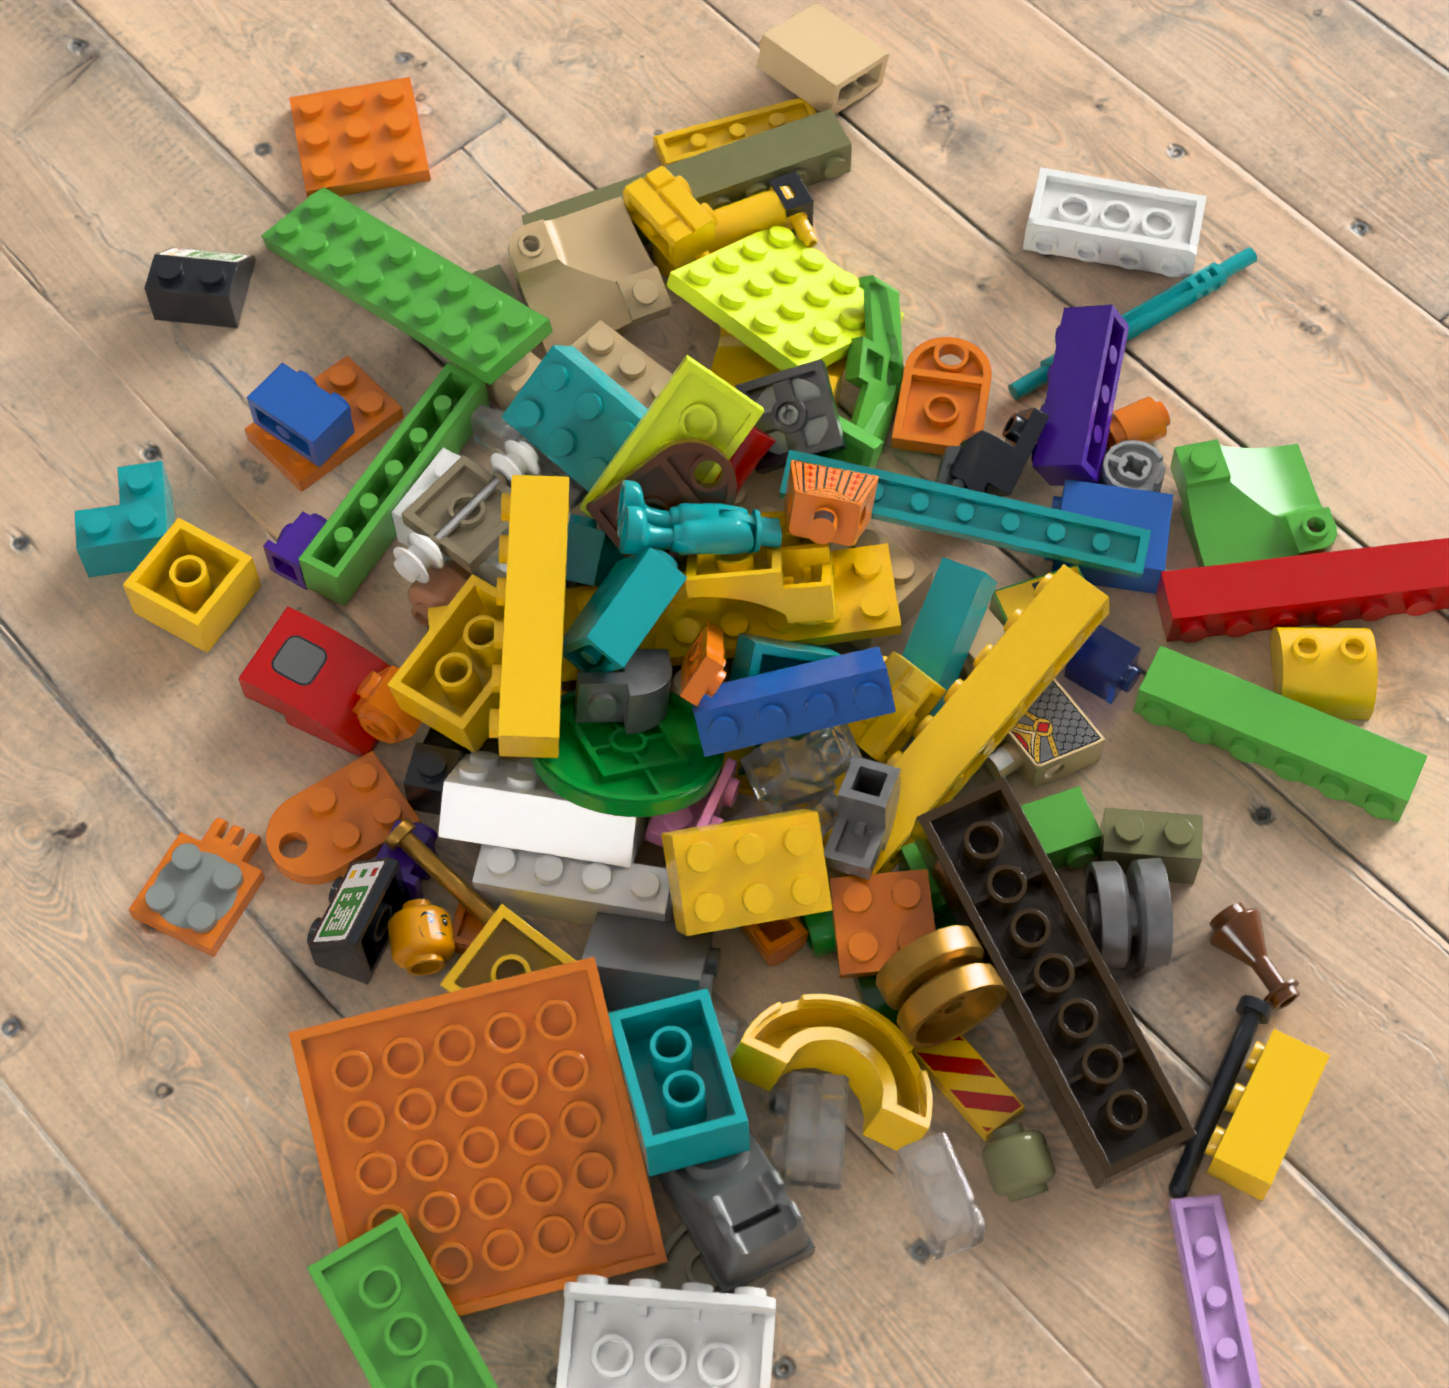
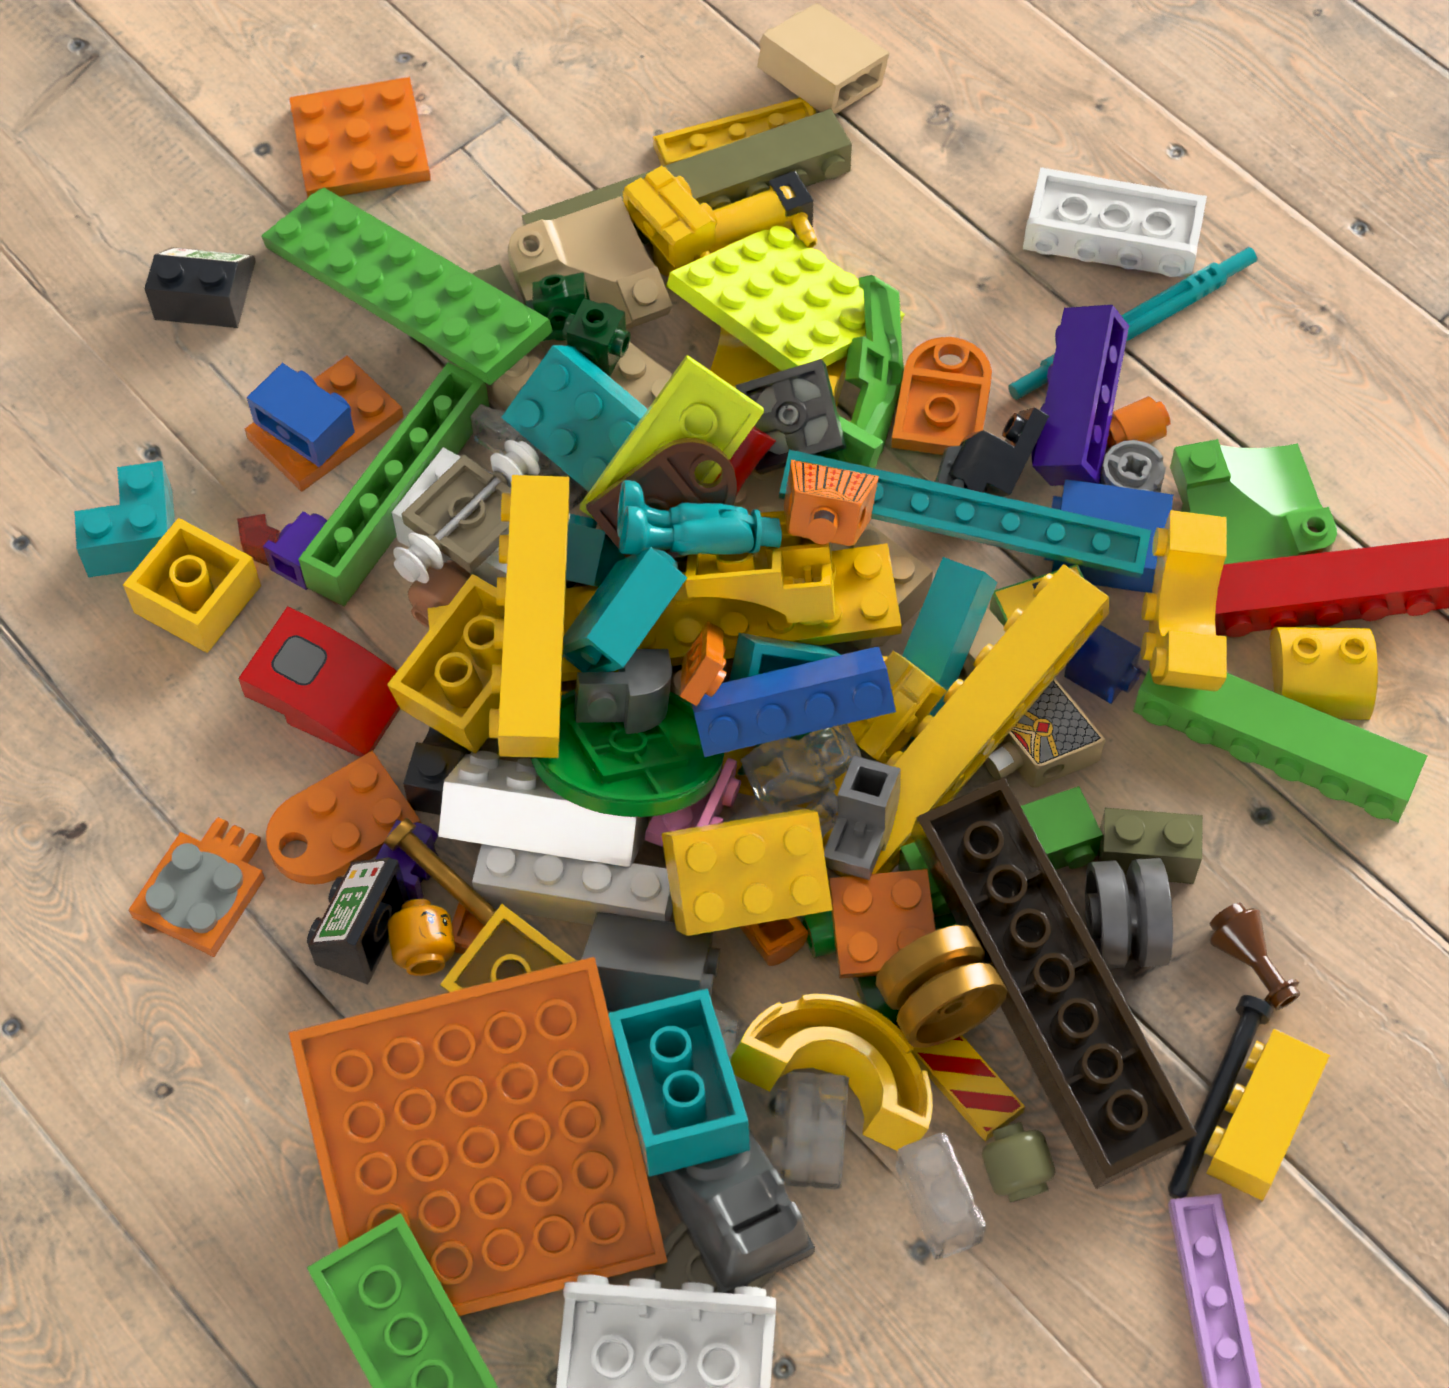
(254, 534): none -> clear red piece
(379, 710): orange brick -> none
(557, 298): none -> dark green brick
(598, 333): none -> dark green brick
(1183, 603): none -> yellow brick

